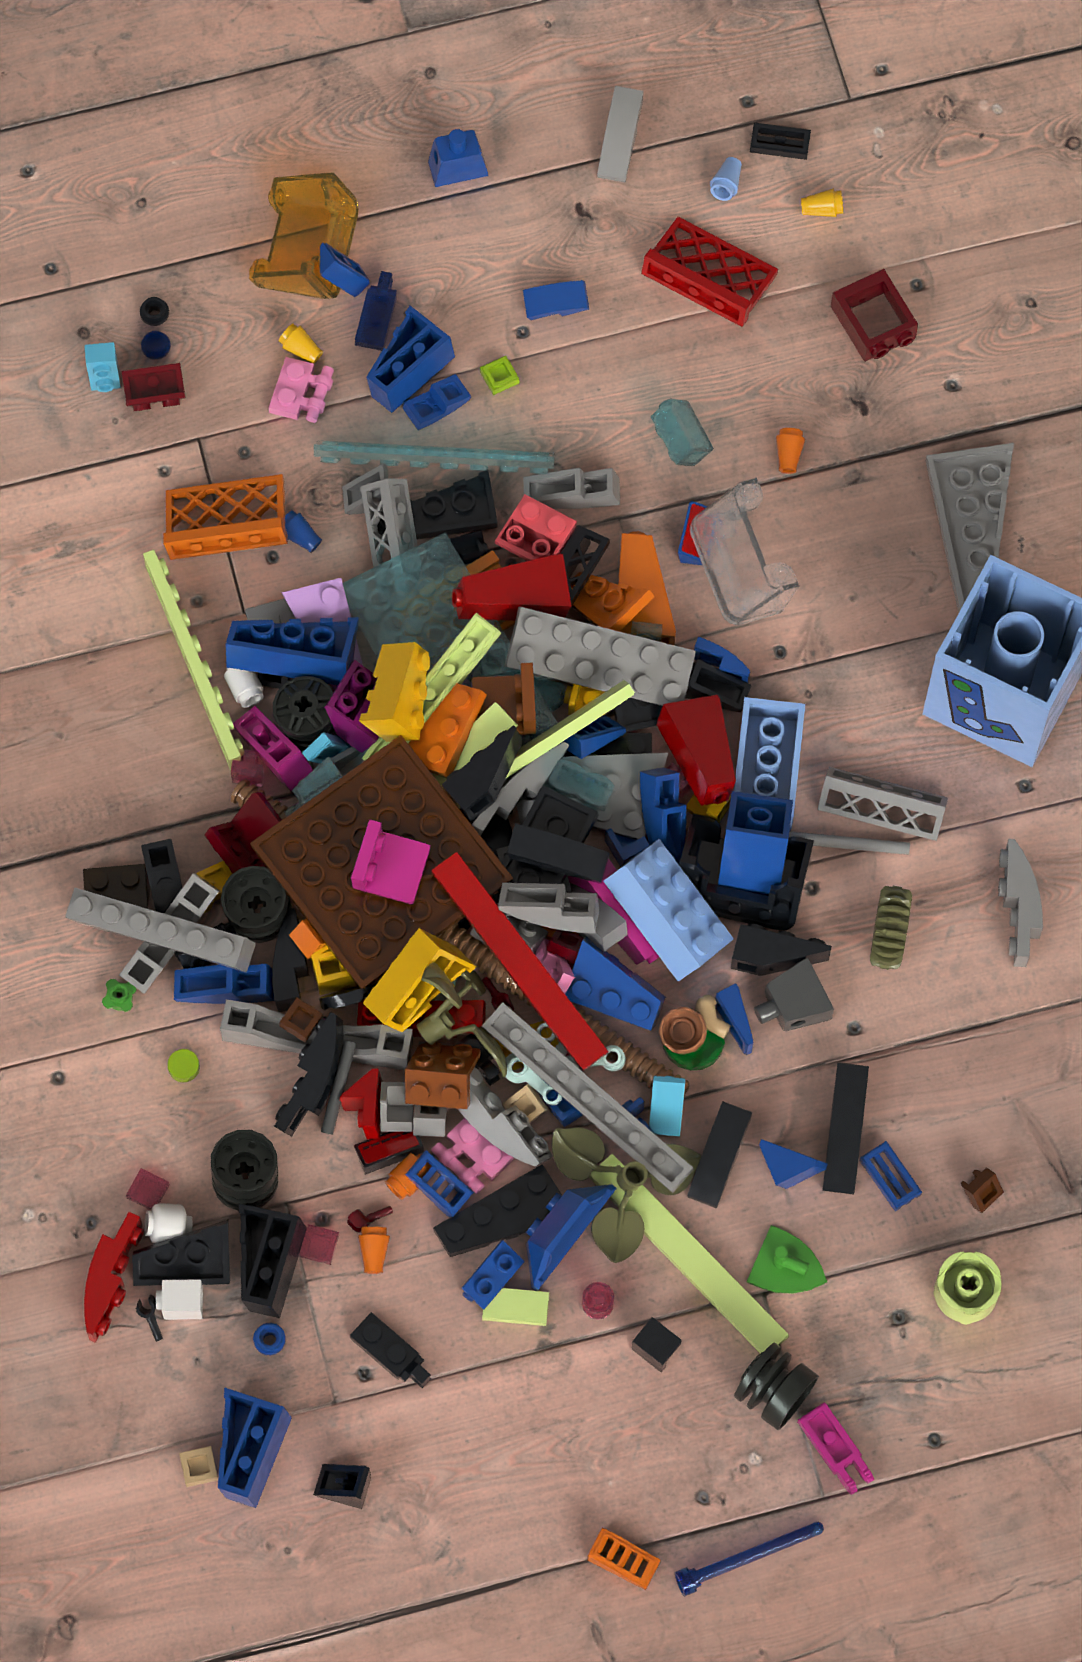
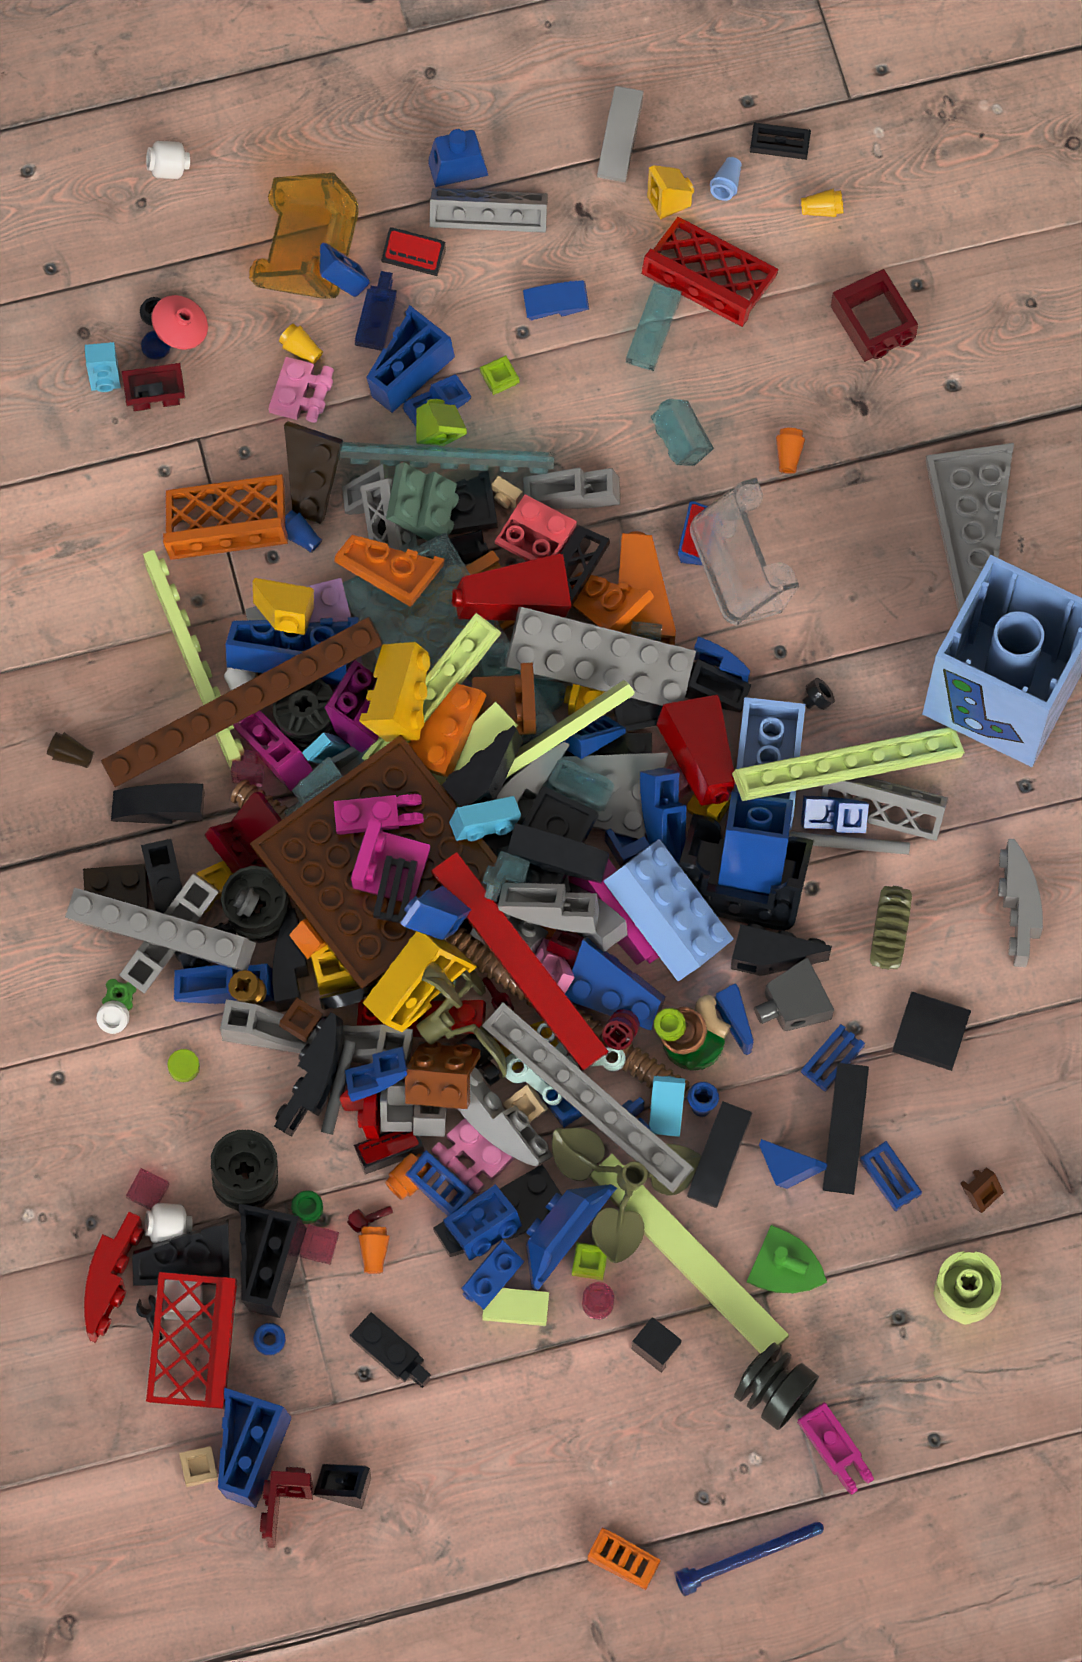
(68, 750): none -> dark brown cone
(113, 1017): none -> white tile
(148, 390): none -> black tile
(159, 803): none -> black slope
(167, 159): none -> white head
(173, 329): none -> coral dish
(220, 1340): none -> red fence
(242, 702): none -> reddish brown plate
(246, 901): none -> dark grey plate
(254, 991): none -> pearl gold wheel
(284, 604): none -> yellow slope
(286, 1484): none -> dark red bracket
(307, 1206): none -> green tile
(311, 469): none -> dark brown wing
(354, 814): none -> dark pink hinge
(369, 1079): none -> blue slope
(391, 570): none -> orange wing
(400, 864): none -> black tile
(413, 251): none -> red slope
(422, 502): none -> sand green plate
(435, 913): none -> blue slope
(438, 423): none -> lime slope
(483, 1222): none -> blue bracket
(485, 818): none -> medium azure piece
(488, 210): none -> light grey fence
(506, 493): none -> tan plate
(506, 868): none -> clear light blue bracket
(589, 1262): none -> lime tile
(626, 1024): none -> dark red wheel
(653, 327): none -> clear light blue plate
(668, 190): none -> yellow slope
(669, 1024): none -> lime tile
(704, 1093): none -> blue cone
(818, 694): none -> black tile
(834, 813): none -> slope
(847, 763): none -> yellowish green tile
(849, 1038): none -> blue tile
(931, 1031): none -> black slope

